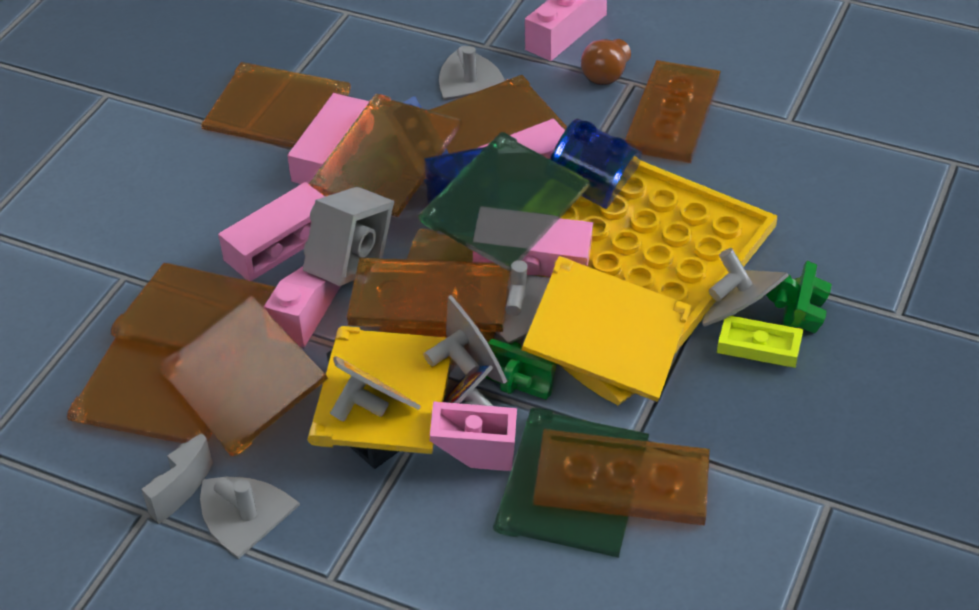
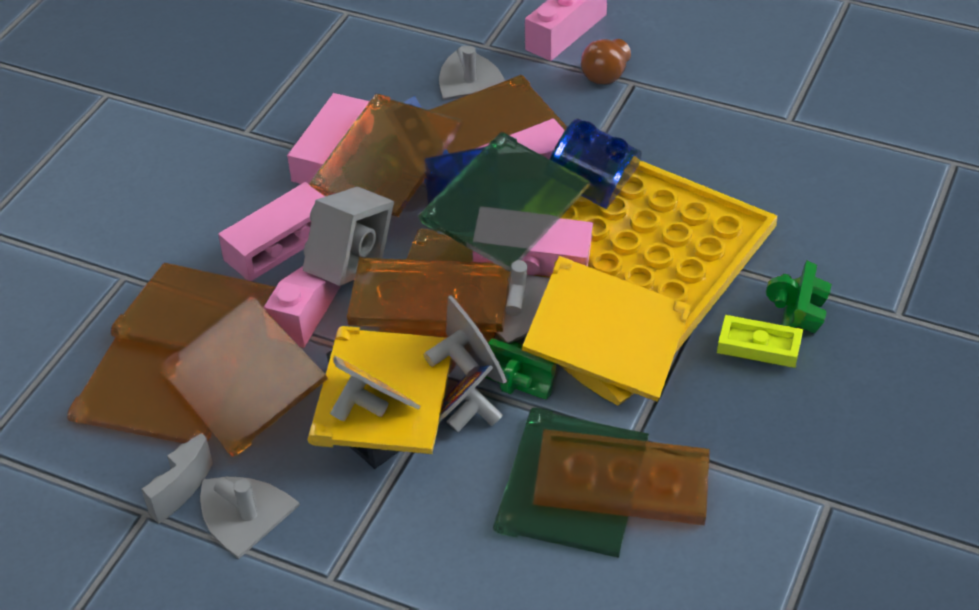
(270, 104): clear orange piece -> none
(475, 434): bright pink slope -> none
(673, 111): clear orange tile -> none
(738, 288): light grey shield -> none

